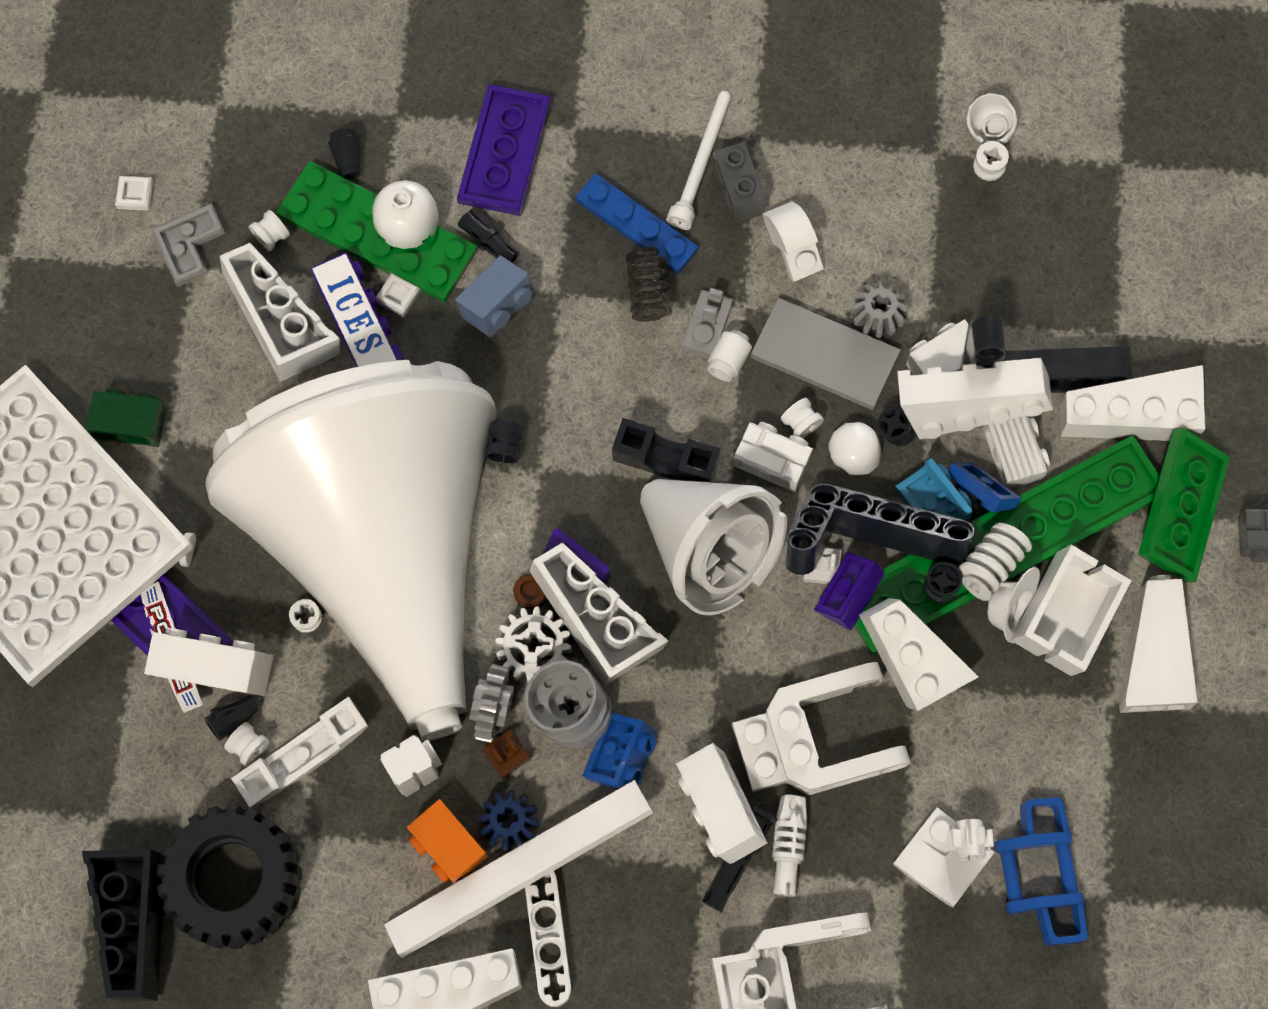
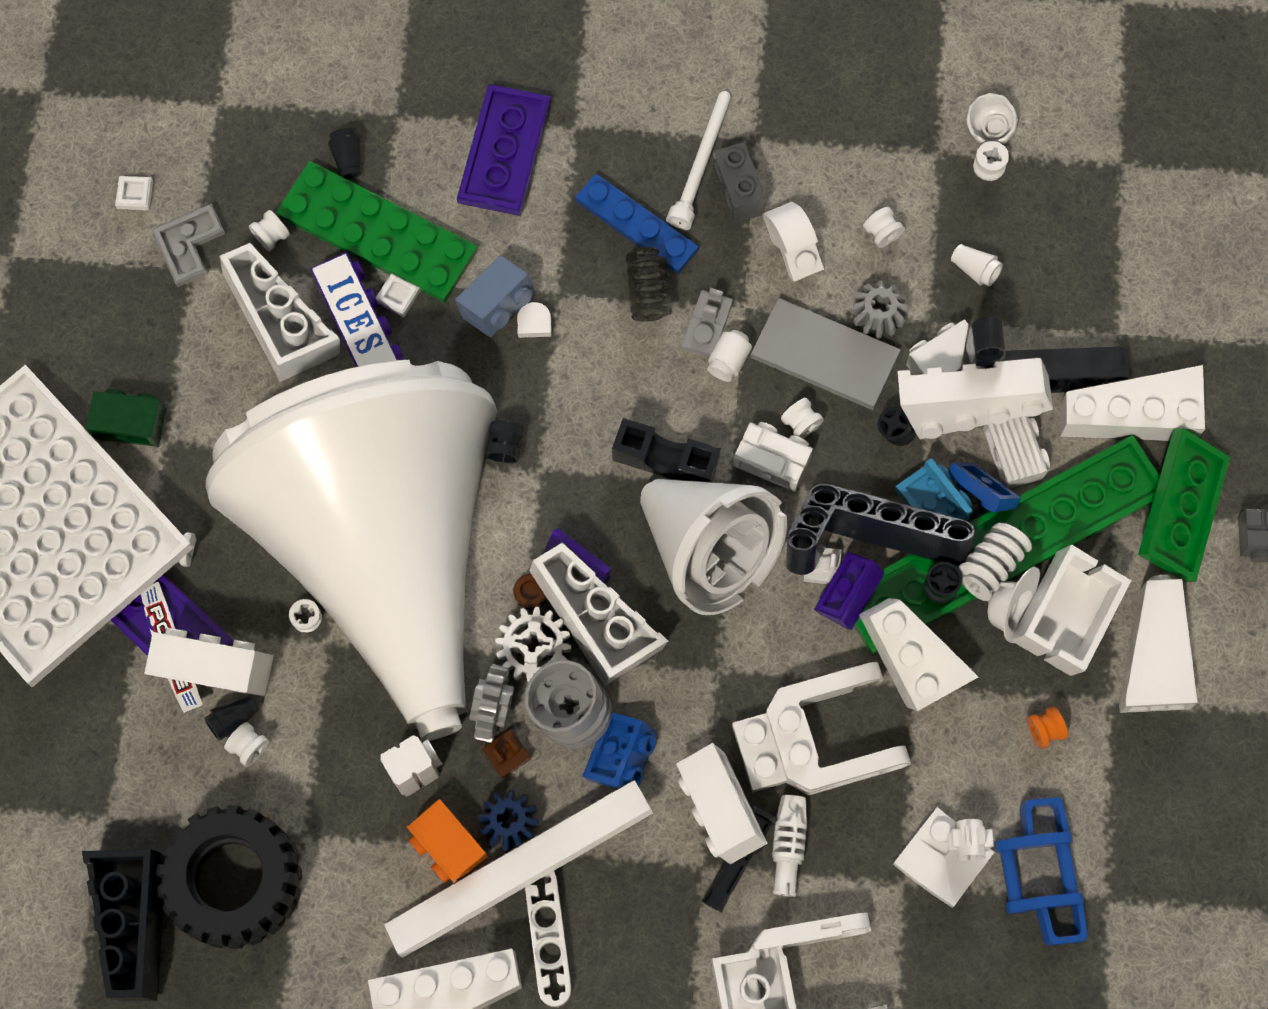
(301, 755): white slope -> none
(405, 214): white cylinder -> none
(487, 237): black pin -> none
(534, 321): none -> white tile
(855, 448): white hair -> none
(883, 227): none -> white wheel
(977, 264): none -> white cone
(1047, 727): none -> orange wheel

